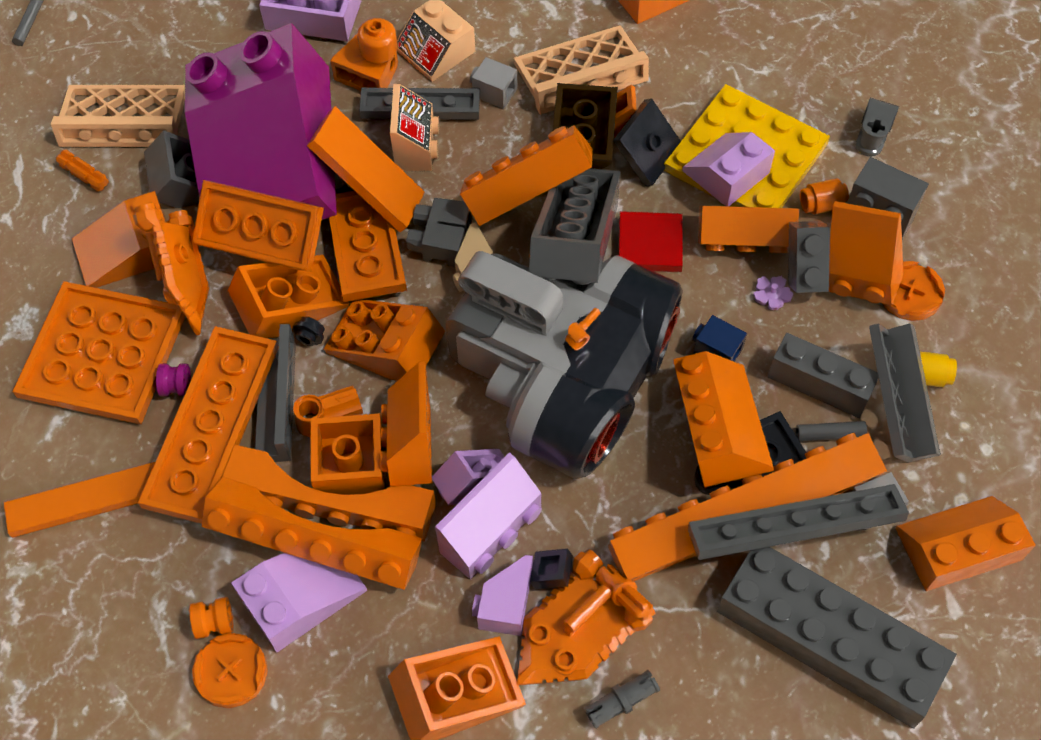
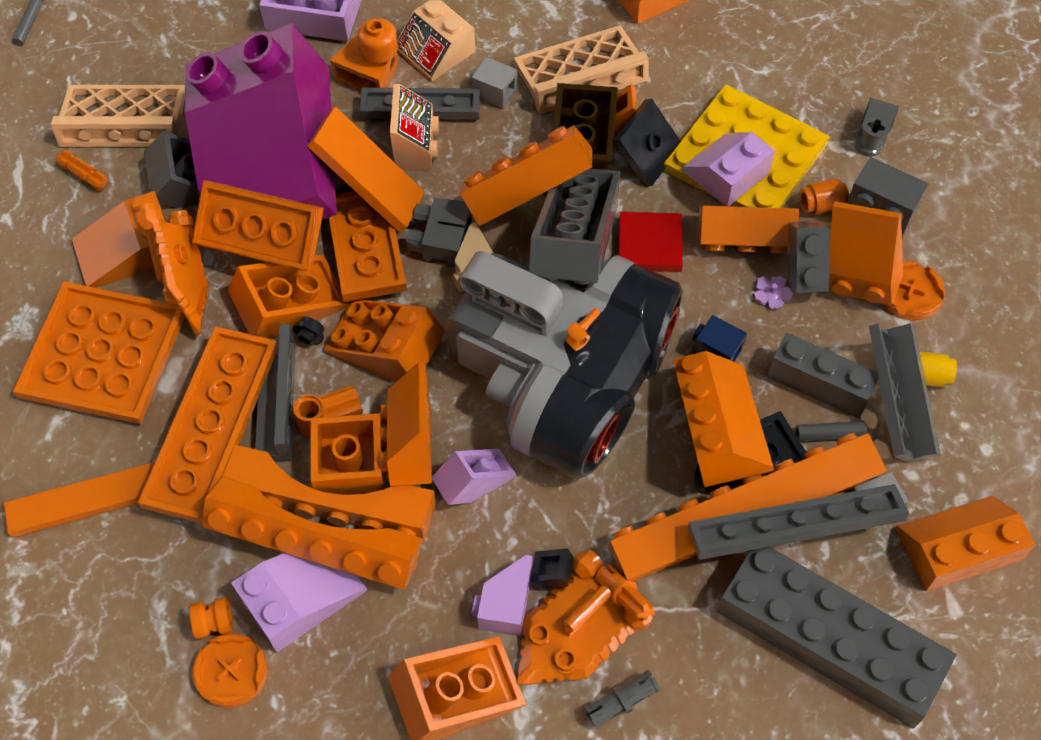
(173, 379): magenta wheel -> none
(489, 517): lavender slope -> none

